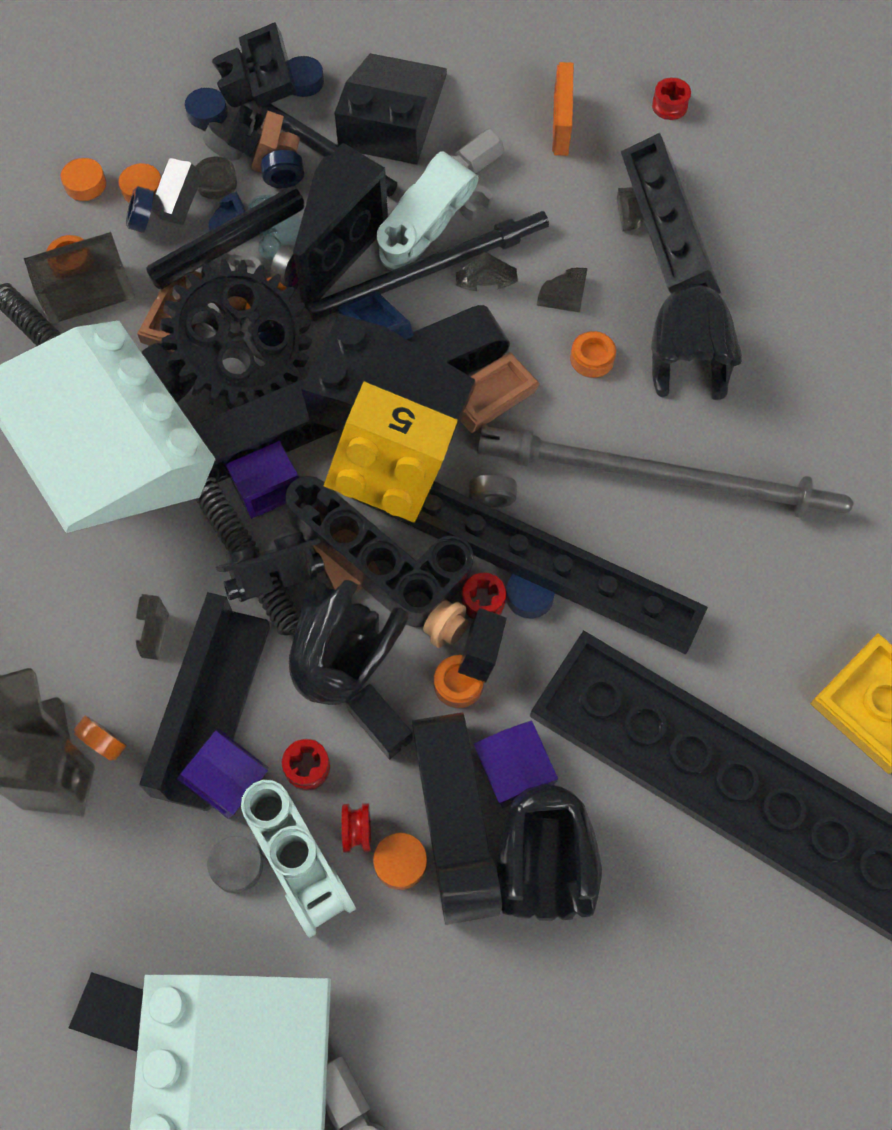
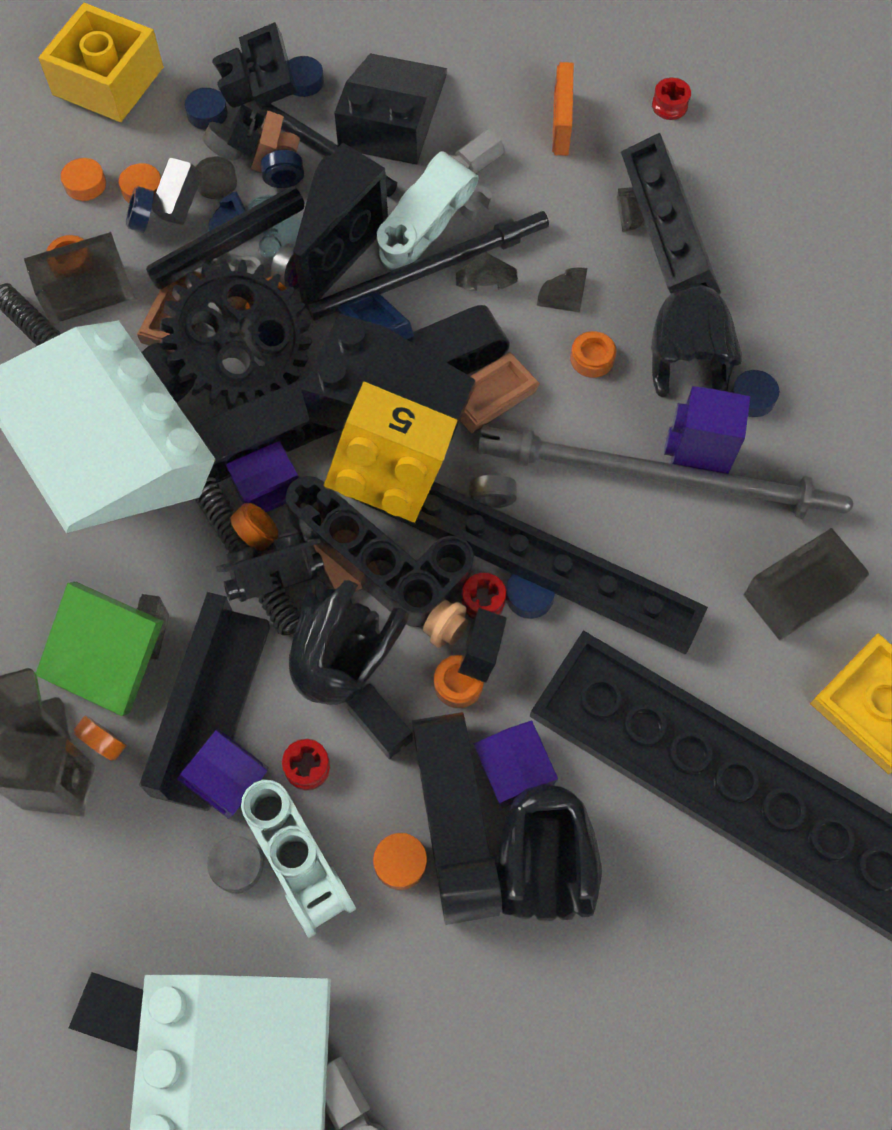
(99, 648): none -> bright green tile
(101, 62): none -> yellow brick
(254, 526): none -> orange tile
(356, 827): red bush -> none
(708, 430): none -> dark purple brick
(761, 388): none -> dark blue tile
(805, 583): none -> clear smoke panel

